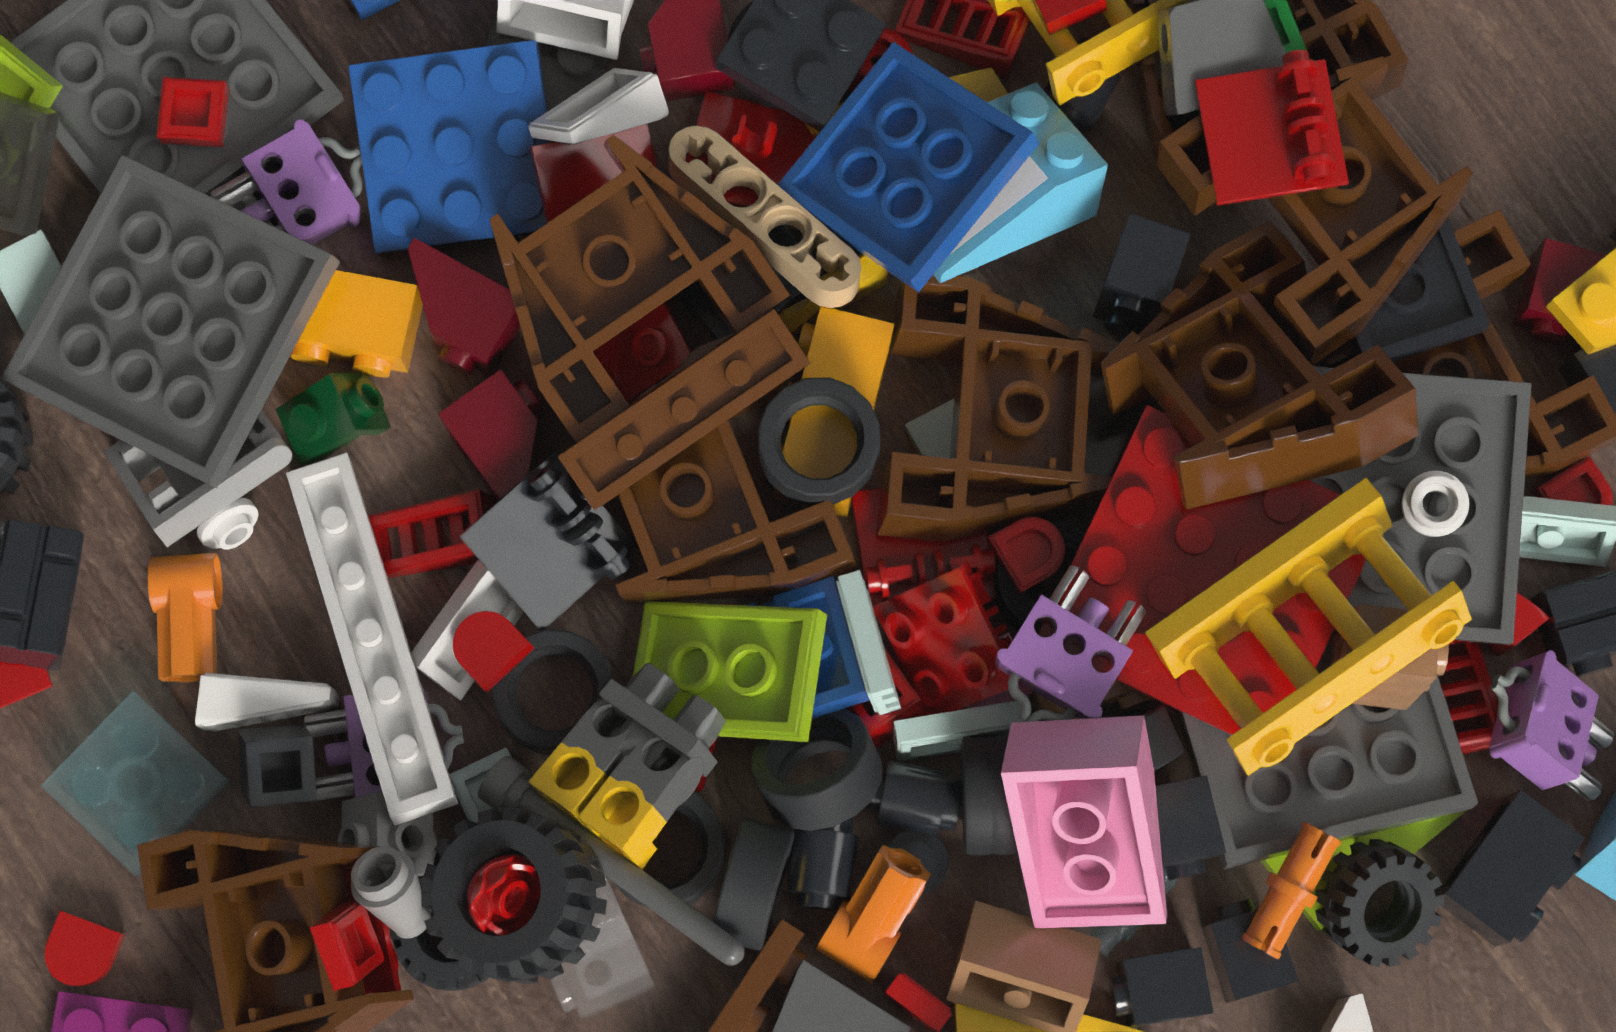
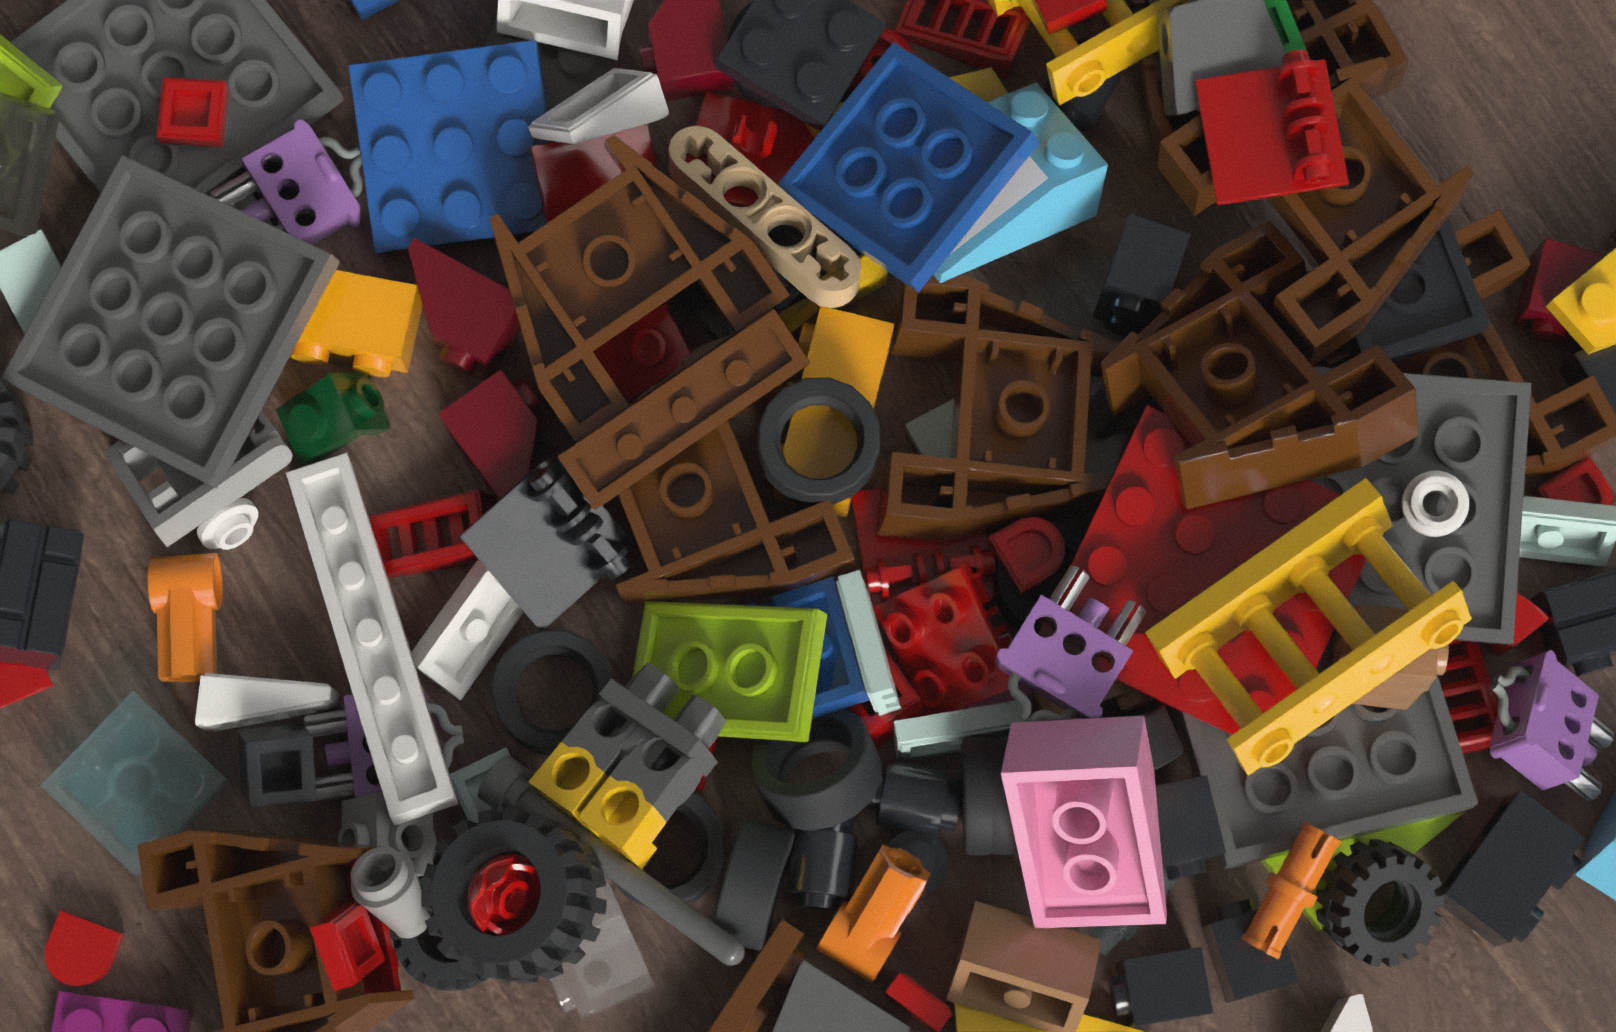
(489, 647): red tile -> none

